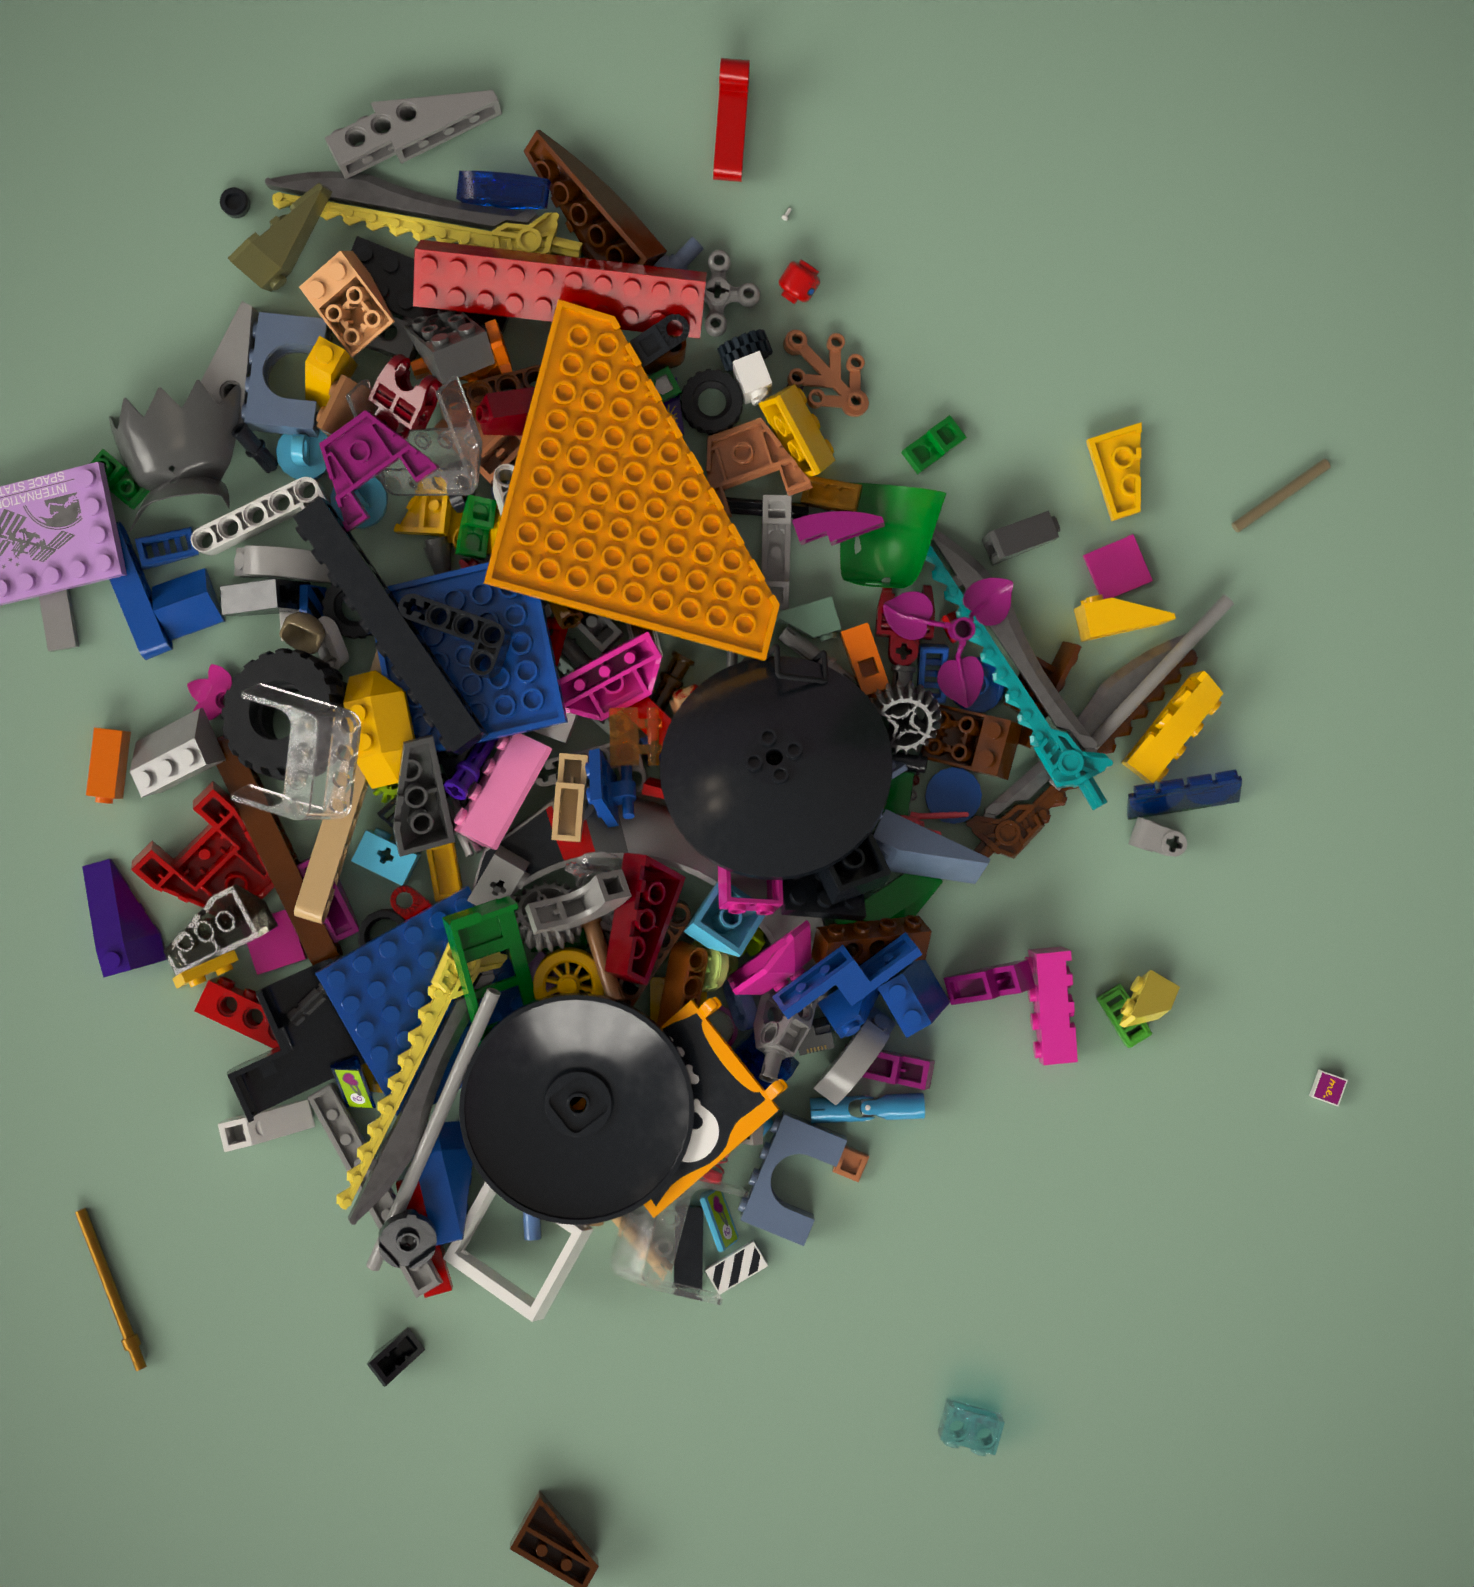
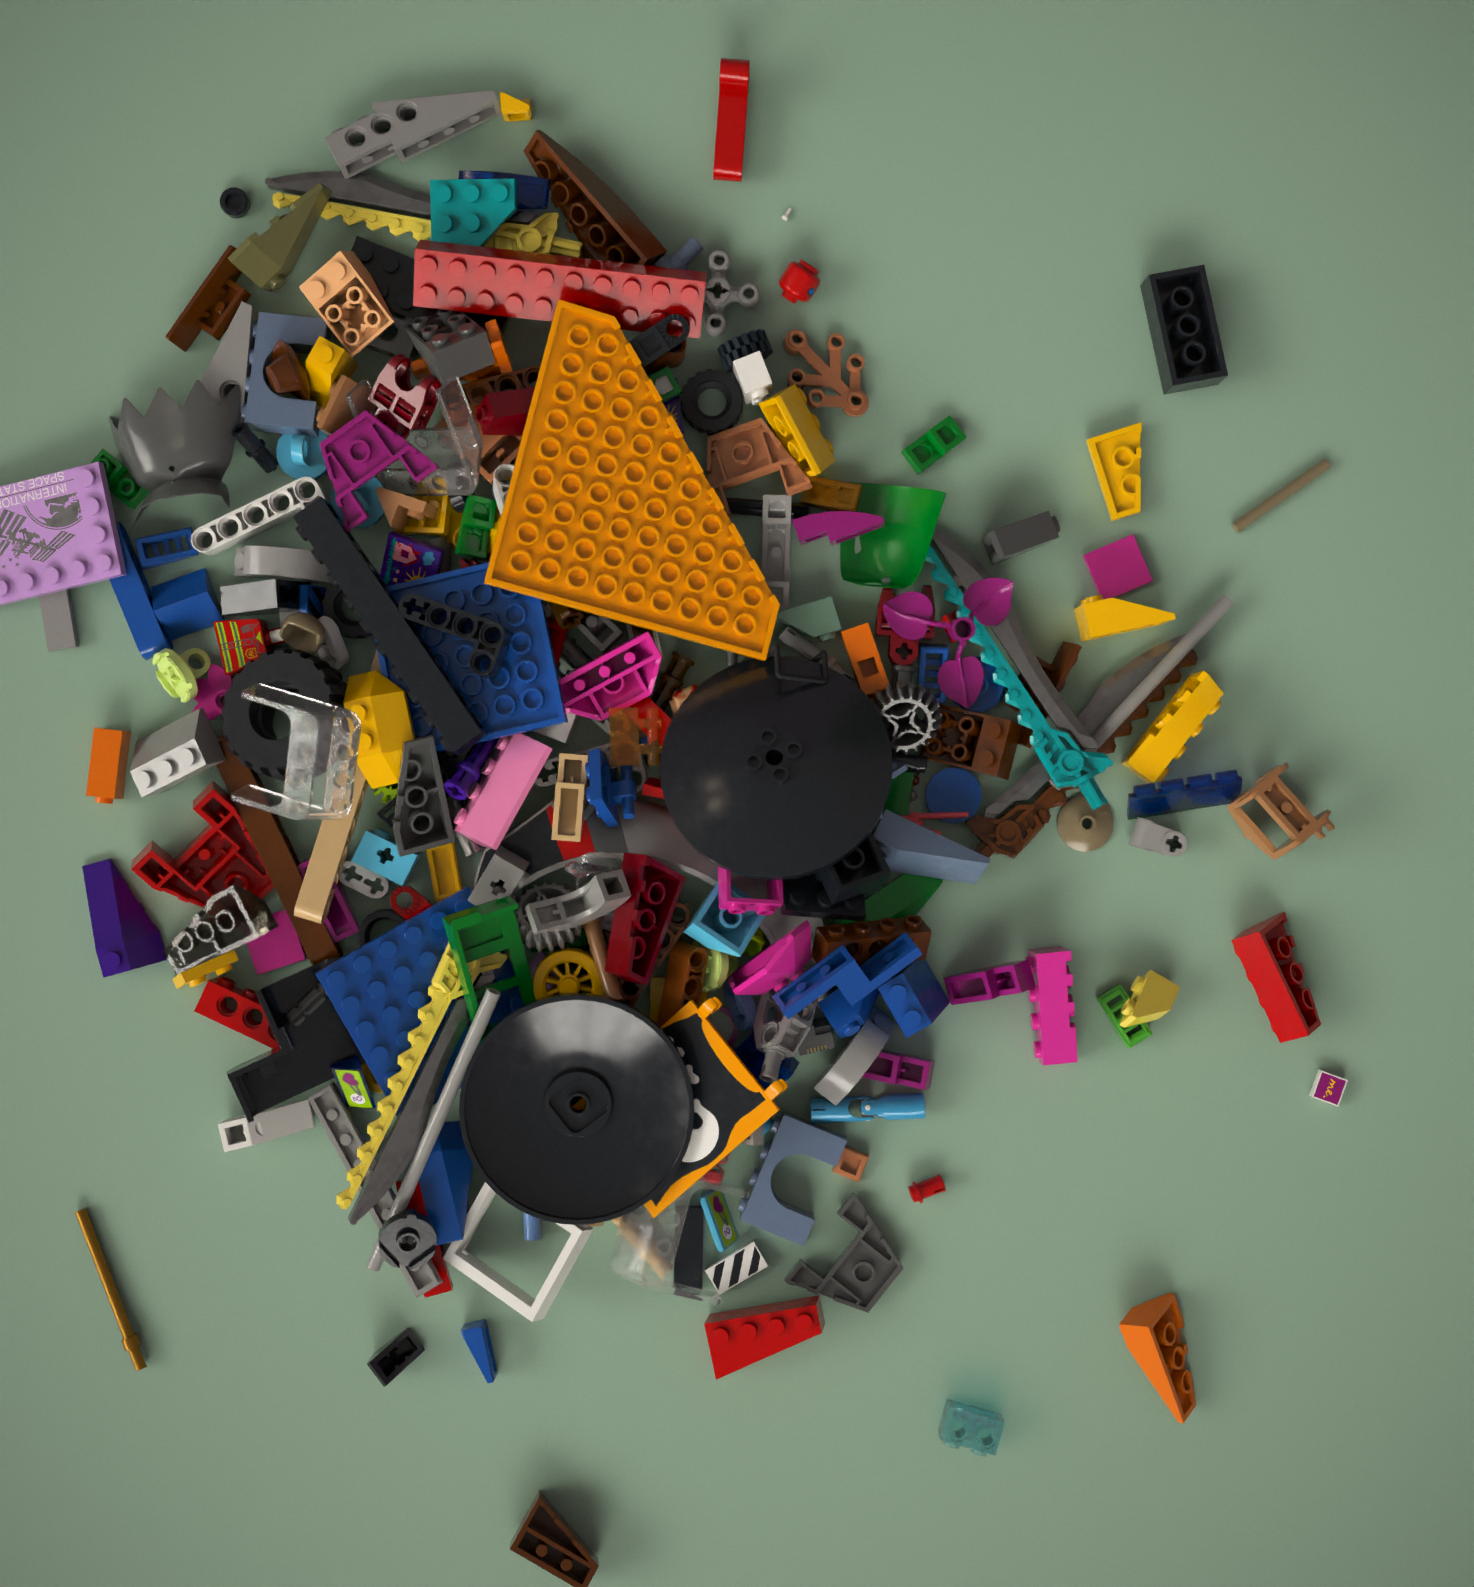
(177, 675): none -> yellowish green tile
(211, 306): none -> reddish brown bracket
(243, 641): none -> red torso
(287, 372): none -> reddish brown hat
(361, 885): none -> white beam
(400, 507): none -> medium nougat slope
(409, 559): none -> dark purple tile
(470, 209): none -> teal plate
(479, 1342): none -> blue slope
(515, 109): none -> yellow slope
(757, 1332): none -> red wedge
(860, 1271): none -> dark grey wing
(926, 1188): none -> red pin
(1071, 829): none -> dark tan dish
(1156, 1344): none -> orange wedge
(1183, 329): none -> black brick
(1277, 978): none -> red wedge
(1284, 809): none -> medium nougat animal

